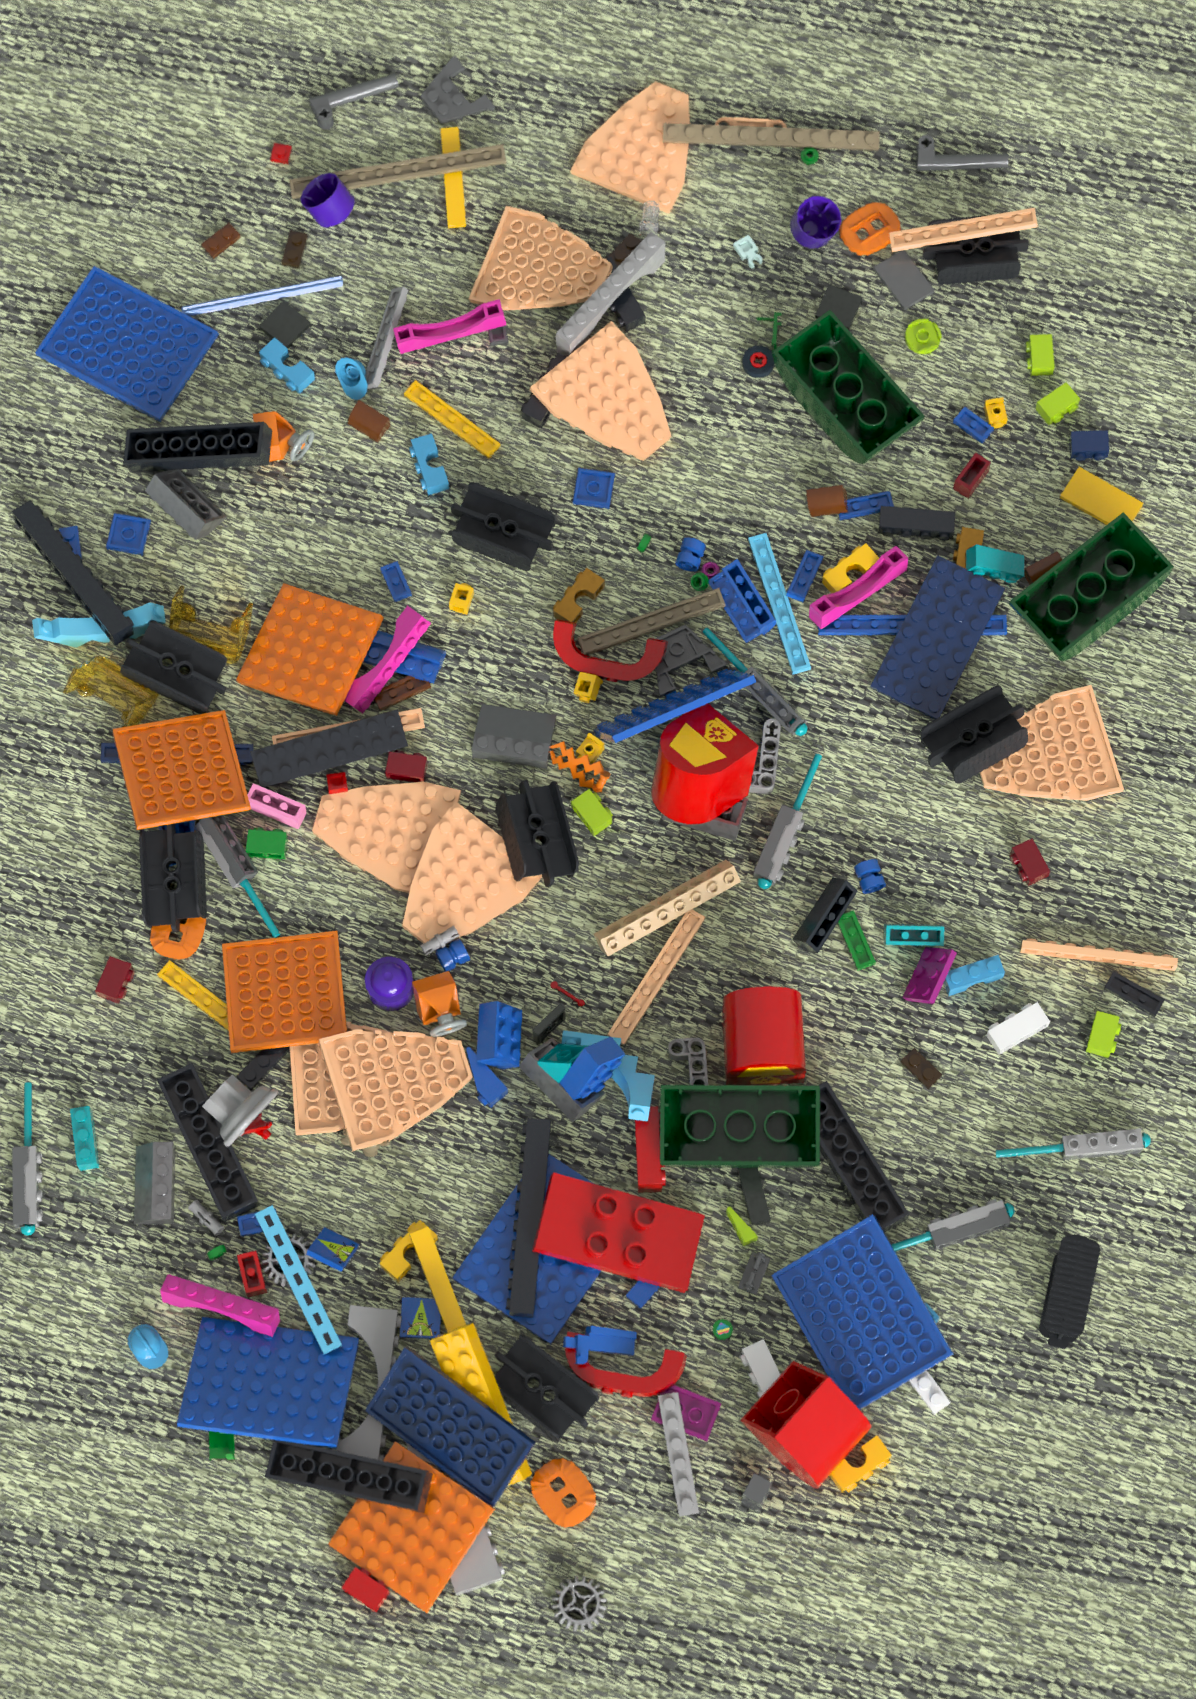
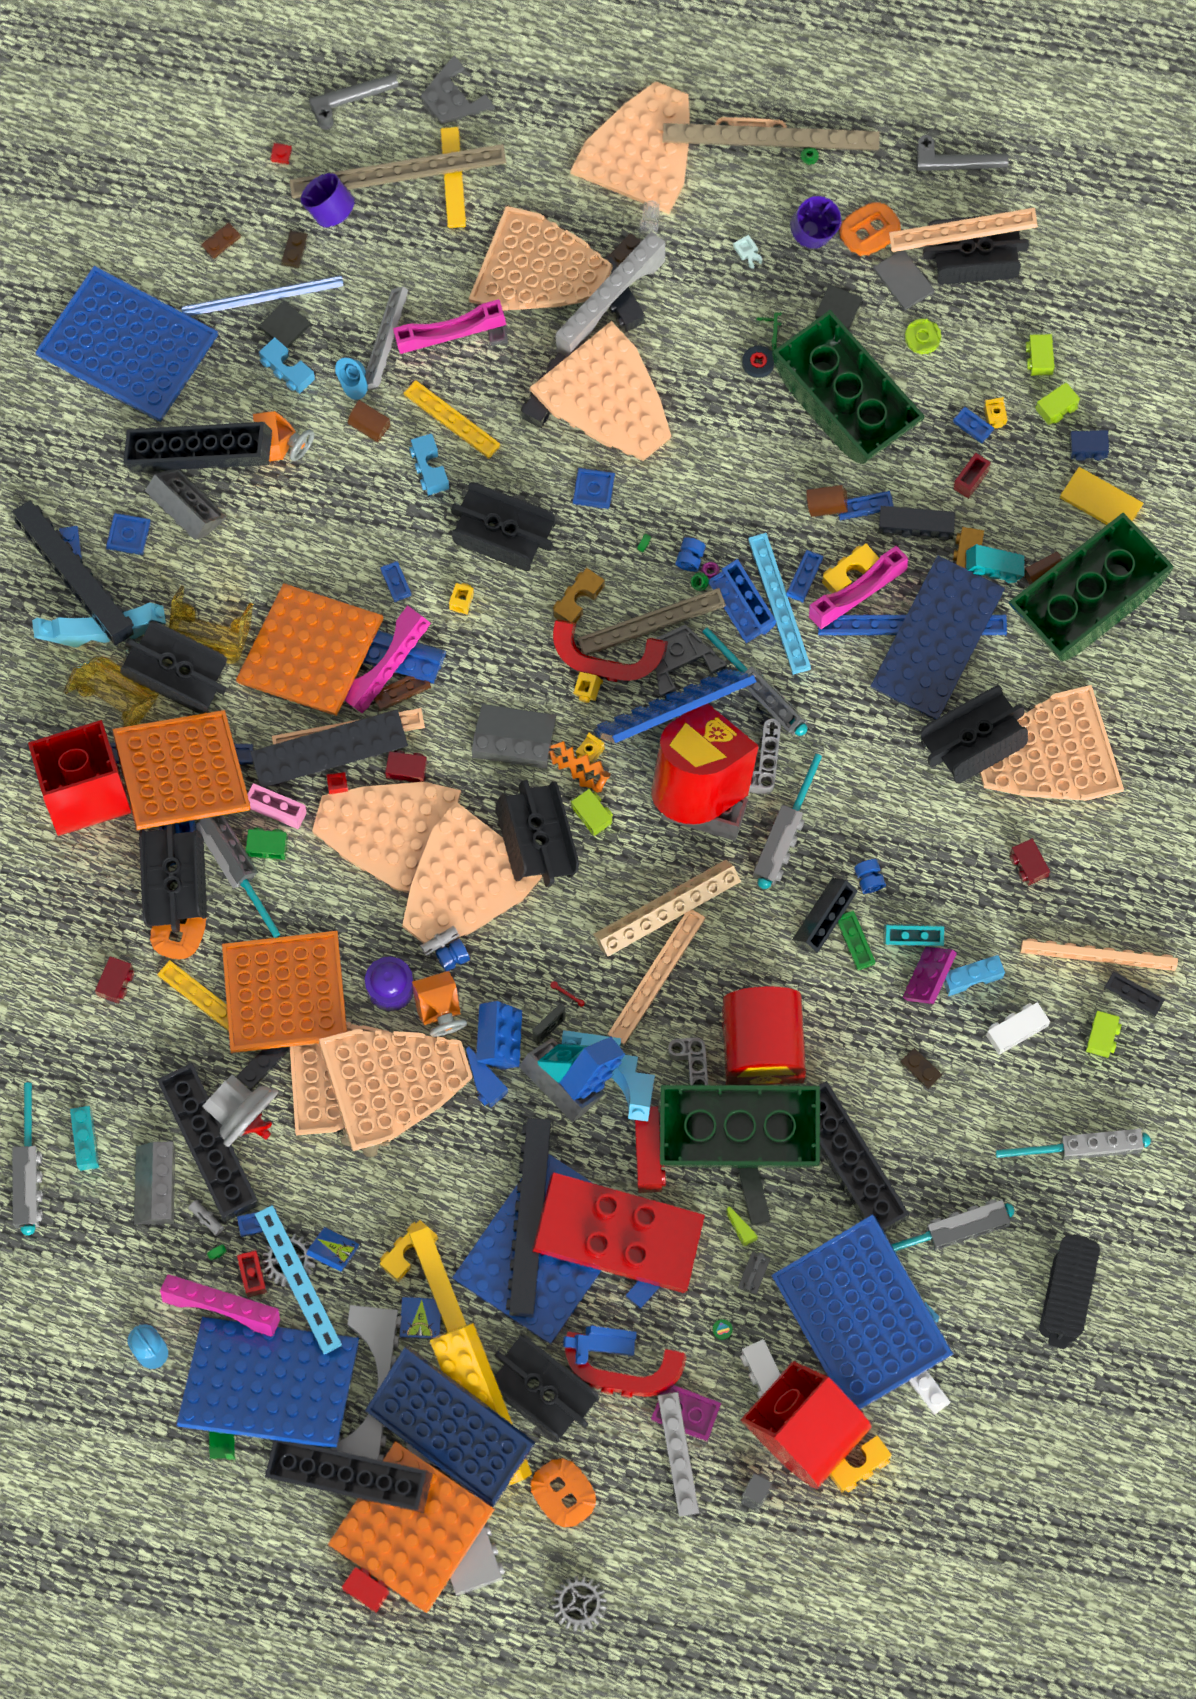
(79, 778): none -> red brick

